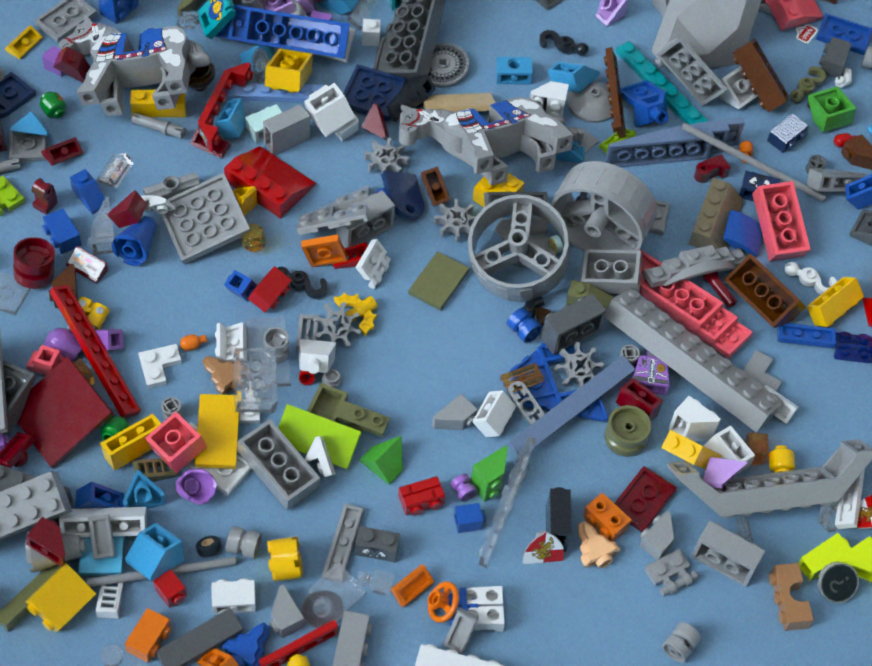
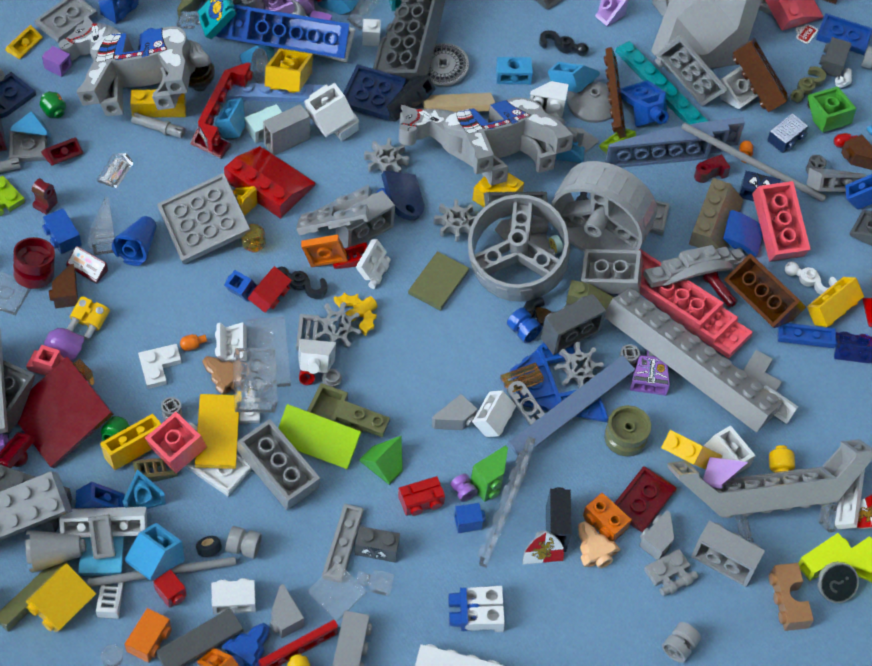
(47, 540): dark red slope -> none
(72, 64): dark red slope -> none
(87, 190): blue slope -> none
(95, 351): red plate -> none
(111, 338): medium lavender brick -> none
(128, 211): dark red slope -> none
(158, 204): white slope -> none
(172, 186): light grey piece -> none
(196, 486): medium lavender hair -> none
(277, 339): light grey wheel -> none
(285, 559): yellow brick -> none
(318, 616): clear dish -> none
(319, 451): white slope -> none
(376, 123): slope -> none
(412, 585): orange tile -> none
(435, 186): reddish brown slope -> none
(440, 600): orange piece -> none
(460, 631): light grey tile -> none
(637, 395): dark red brick -> none
(694, 421): white slope -> none
(759, 446): clear orange brick -> none

